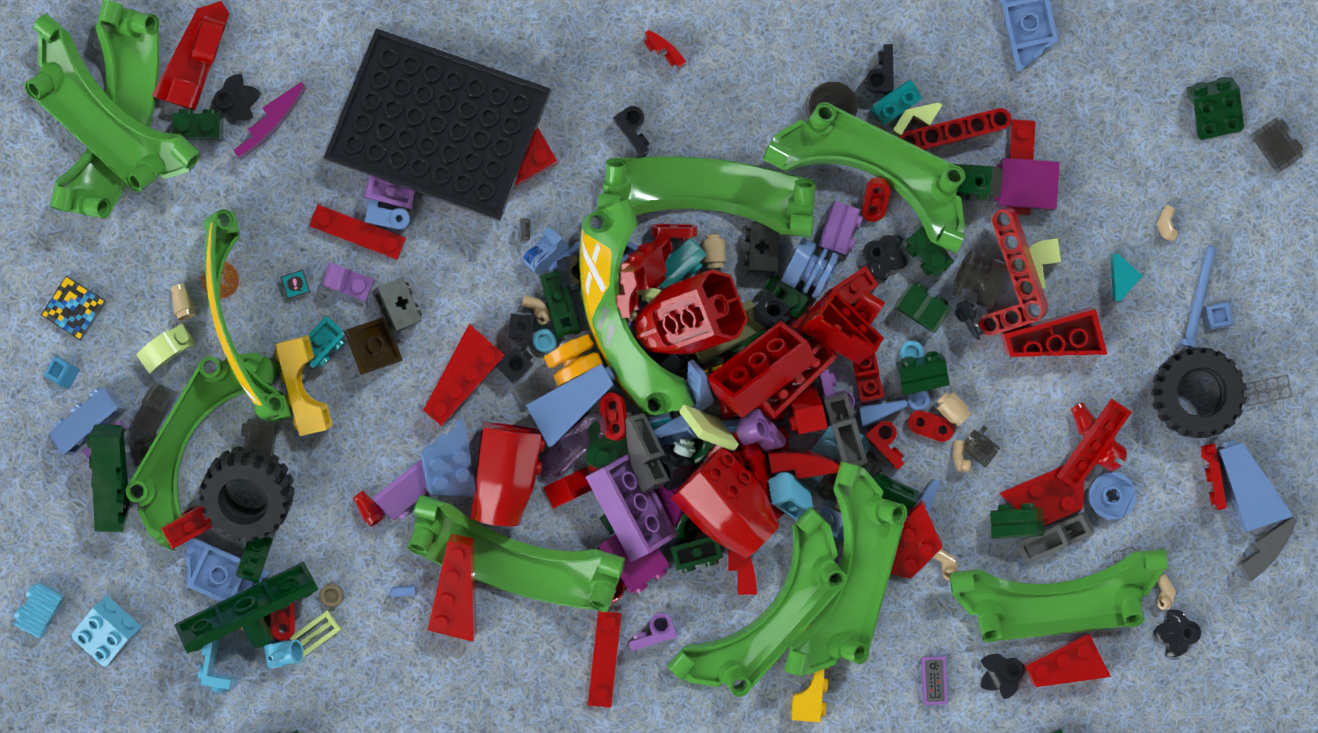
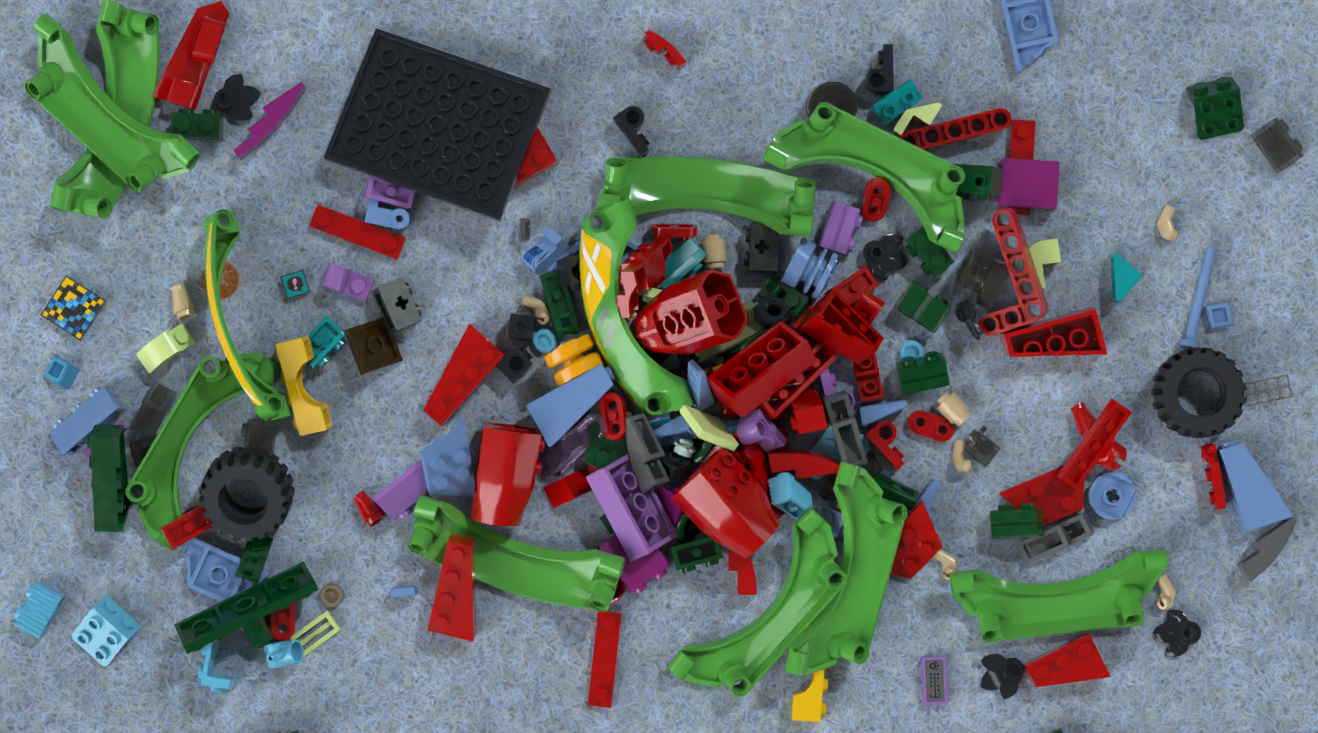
(643, 640): medium lavender plate -> none
(918, 400): medium blue tile -> none

